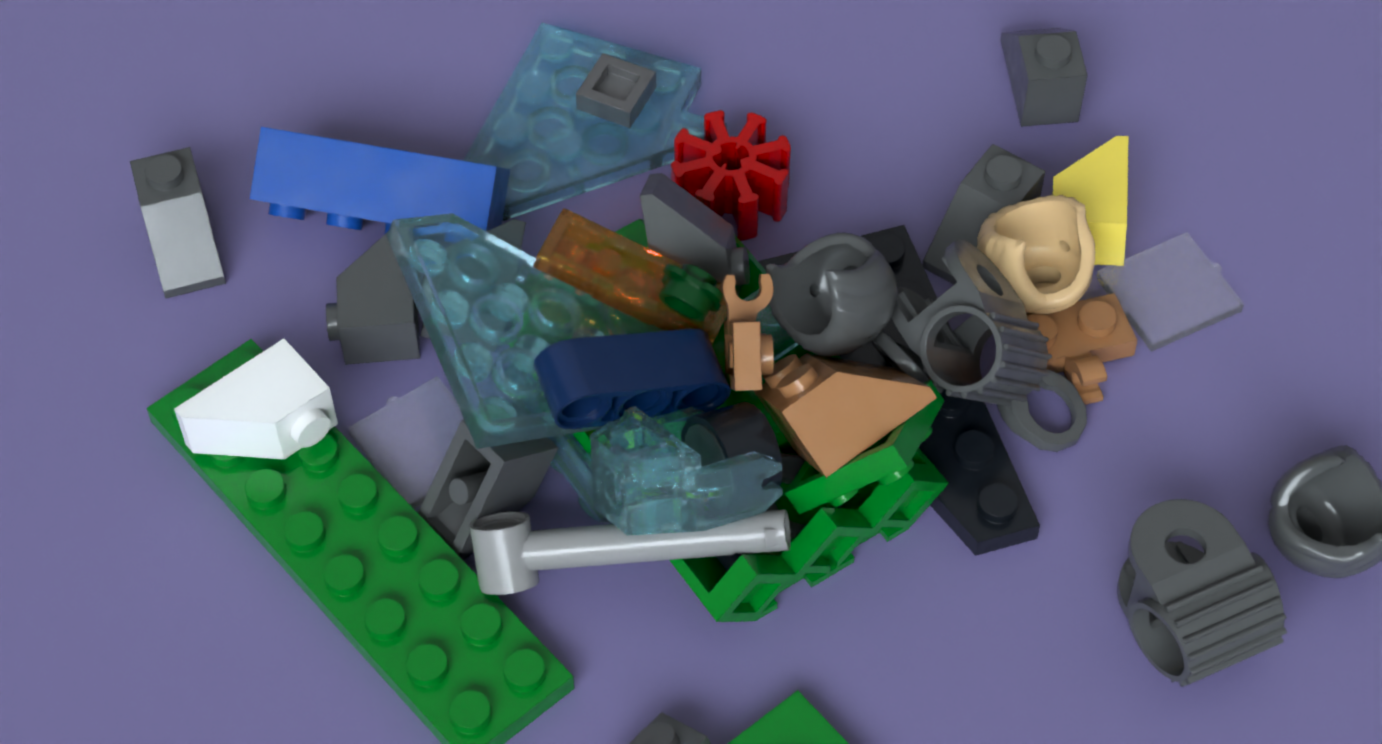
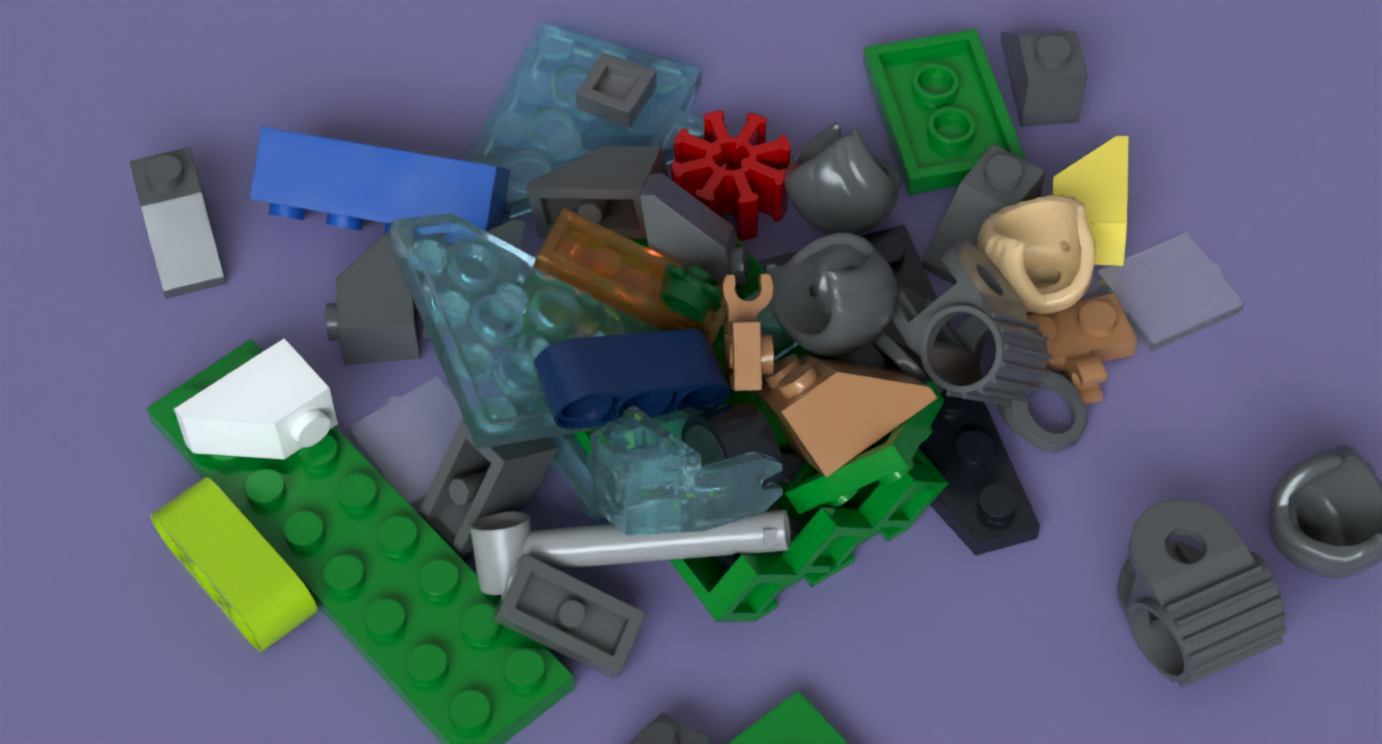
(234, 564): none -> lime beam
(569, 616): none -> dark grey plate
(598, 187): none -> dark grey slope
(840, 183): none -> dark grey piece
(939, 107): none -> green plate

